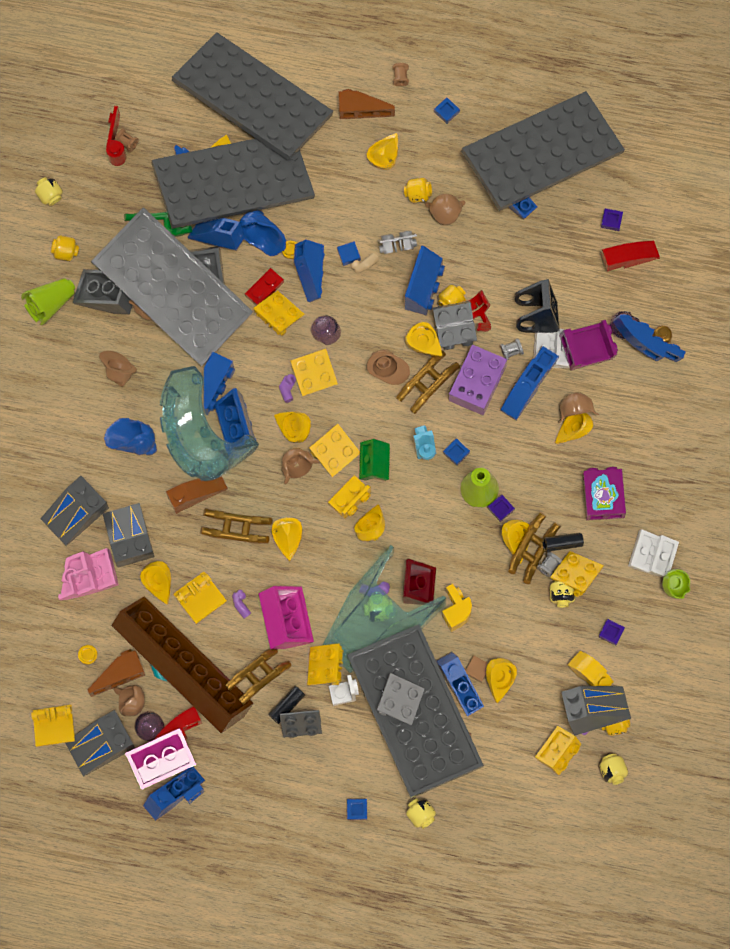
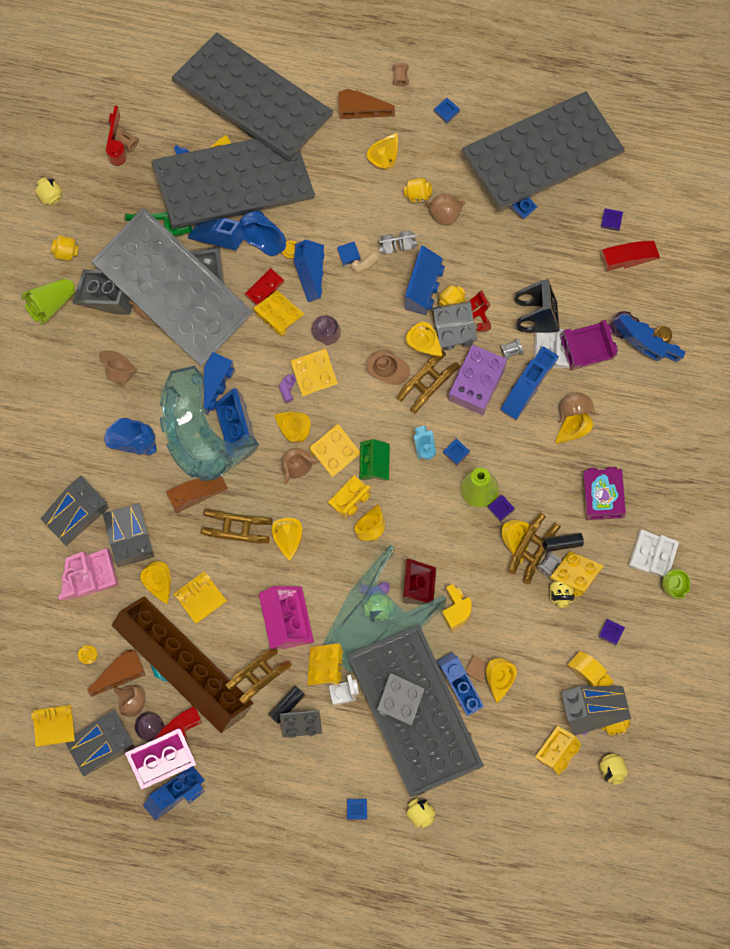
(239, 605): medium lavender arm -> none

